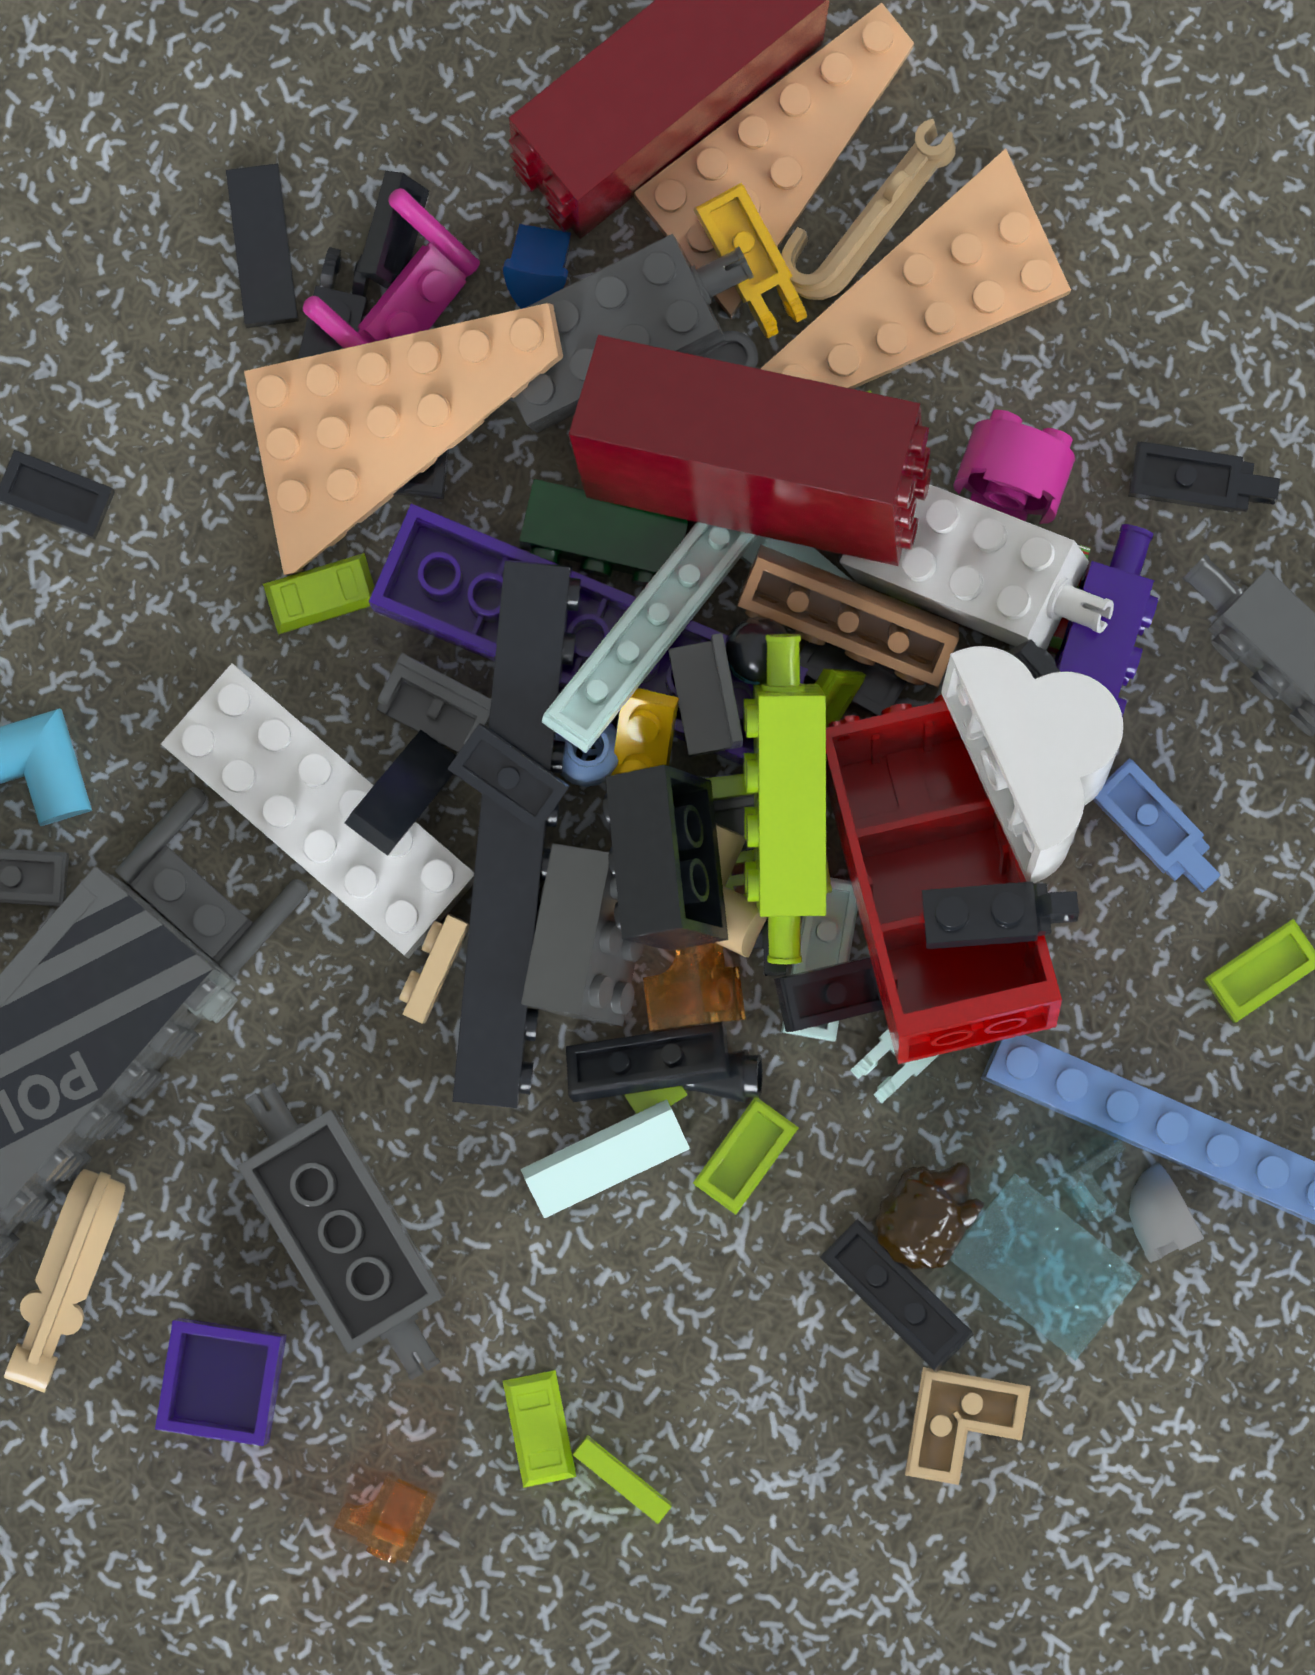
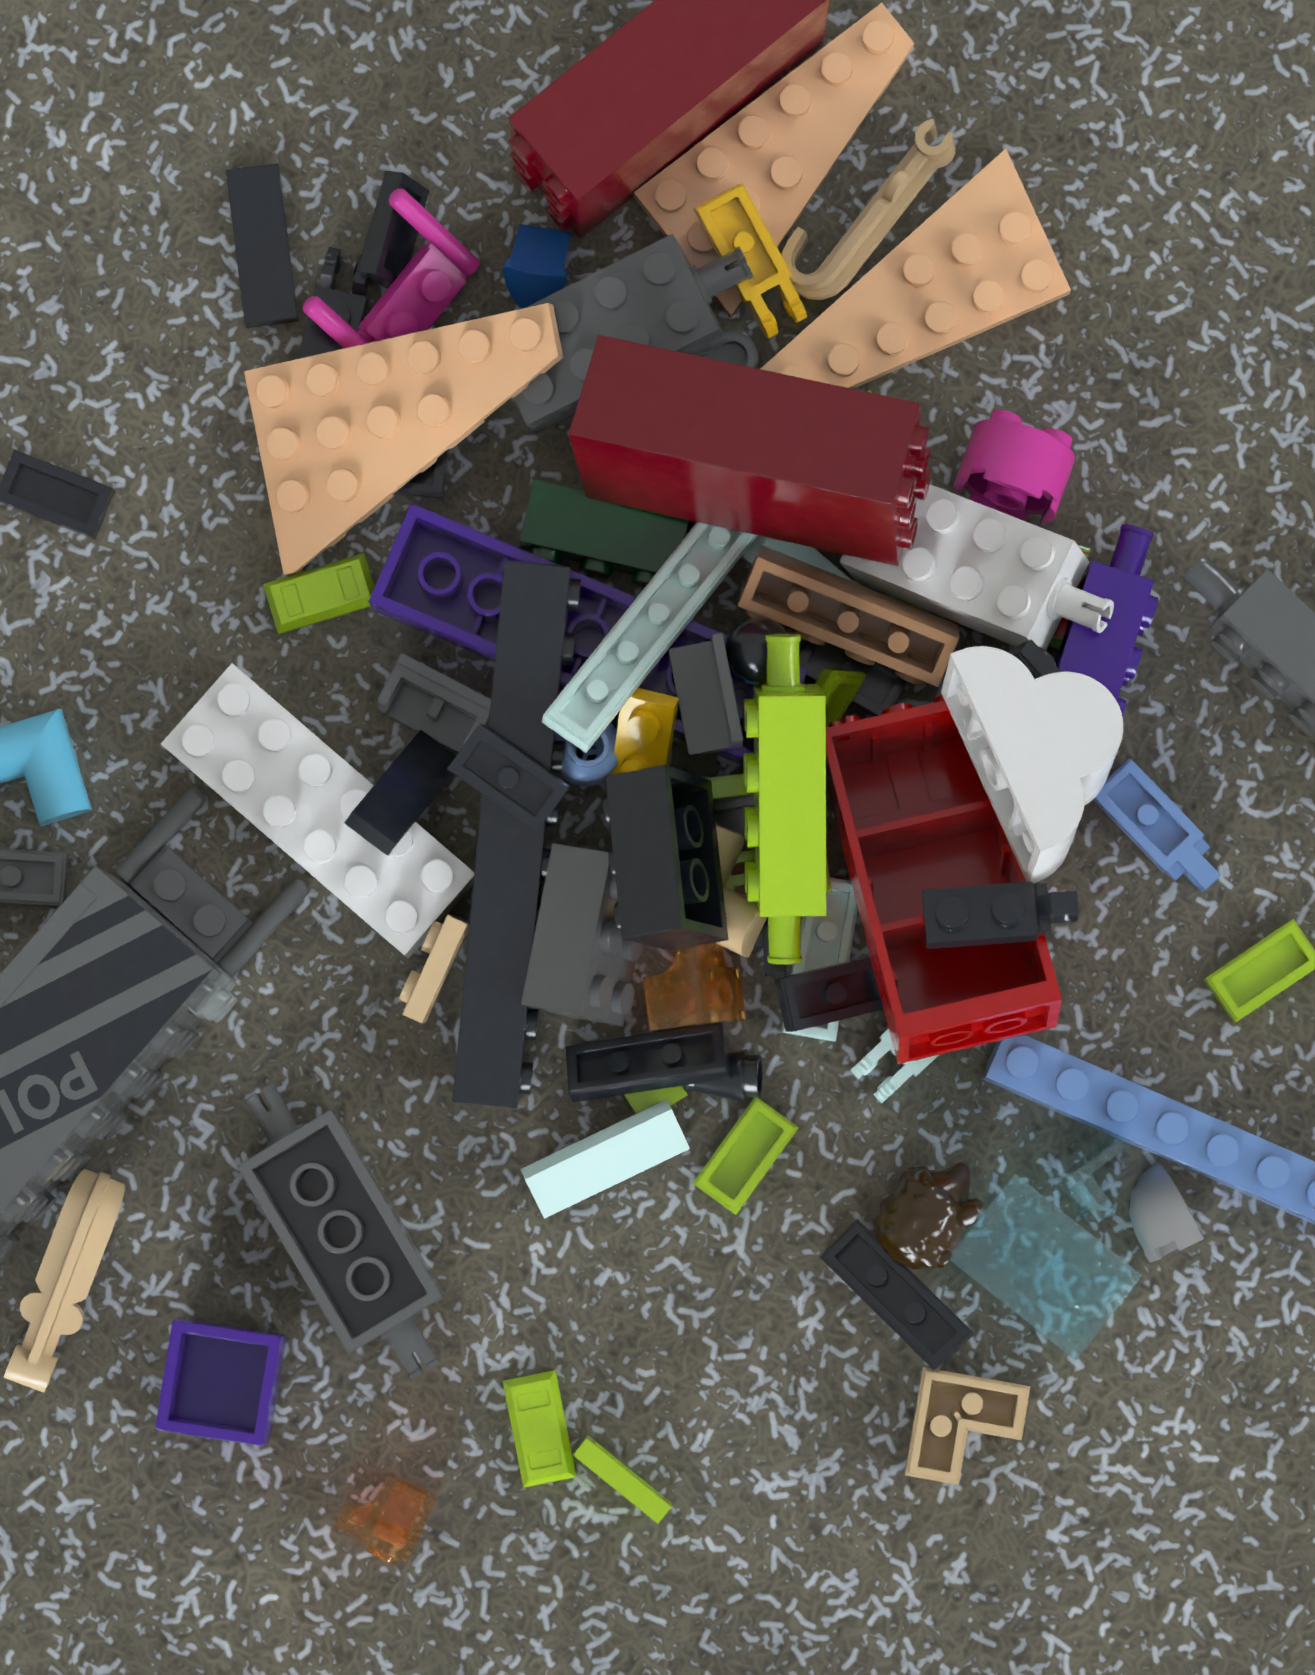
(1198, 478): black hinge -> none

